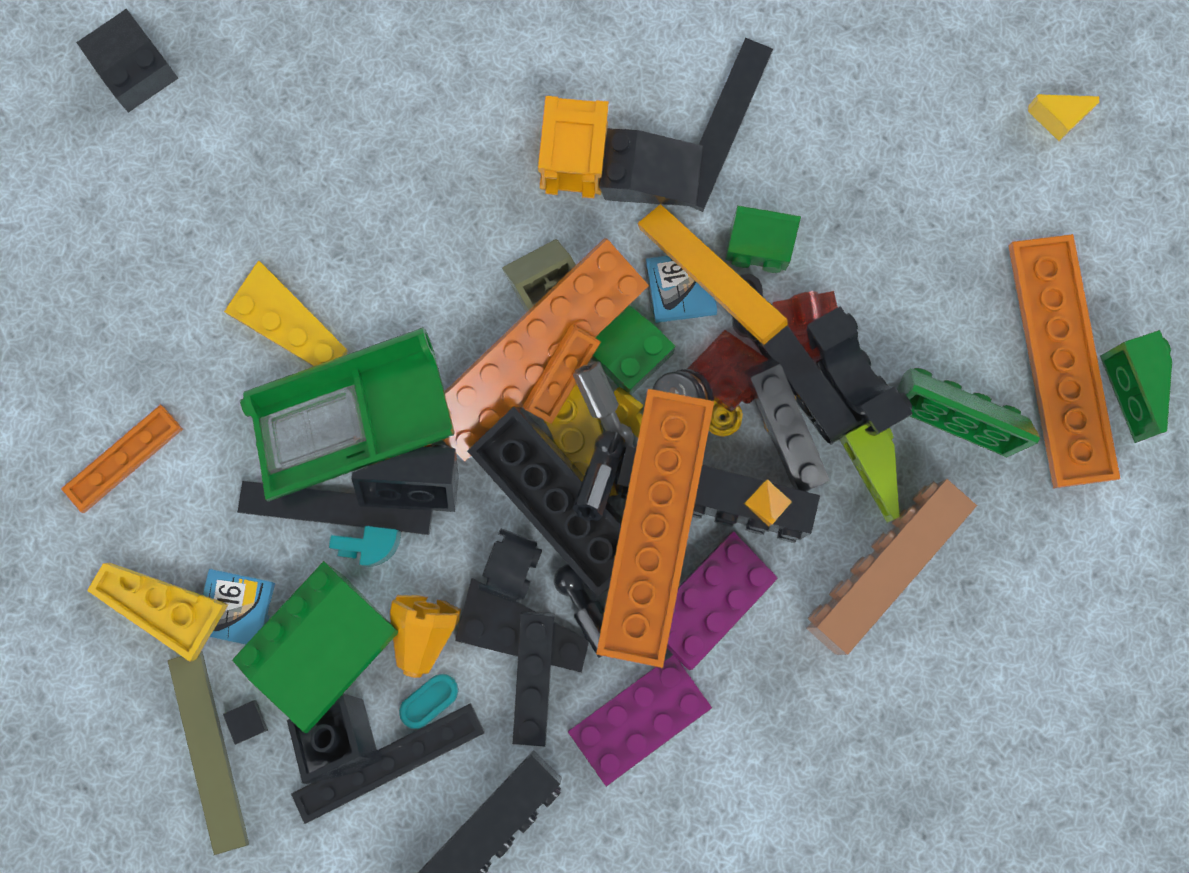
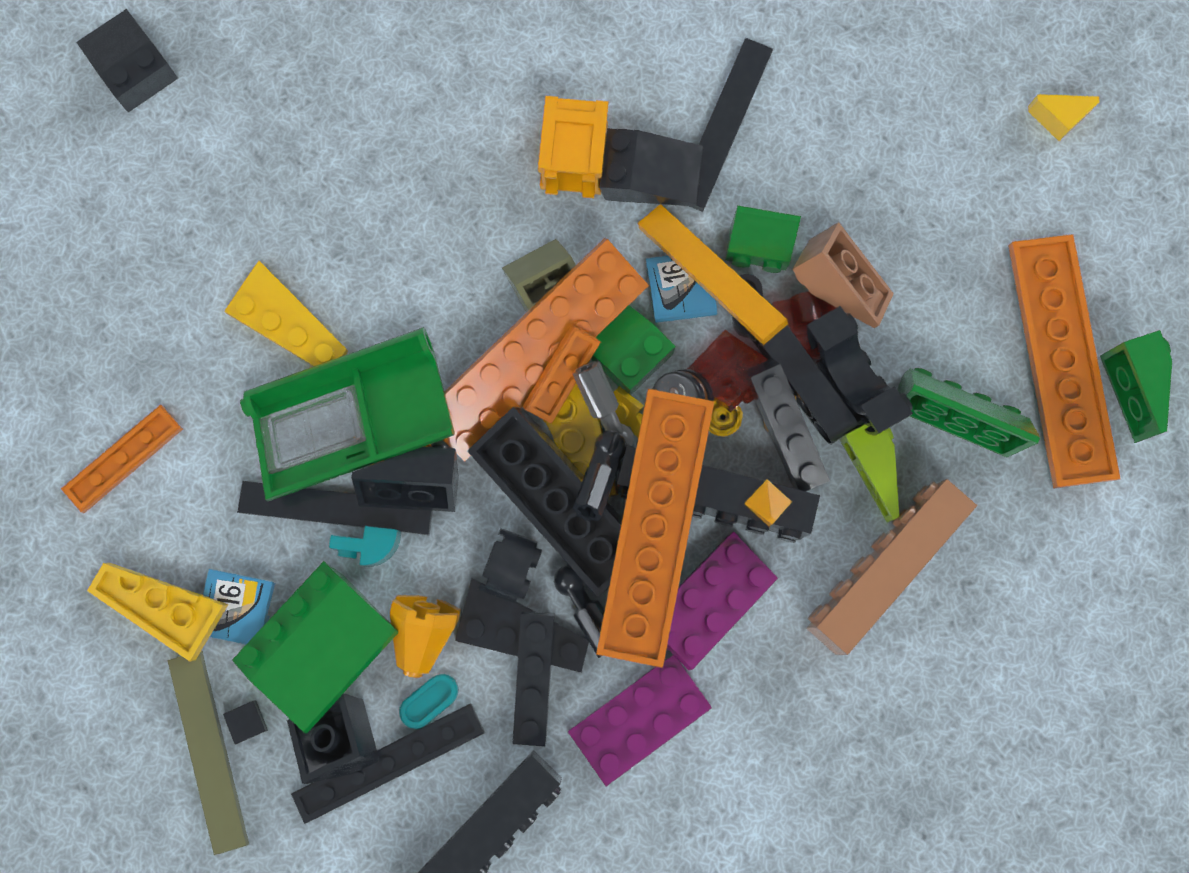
(843, 276): none -> nougat slope

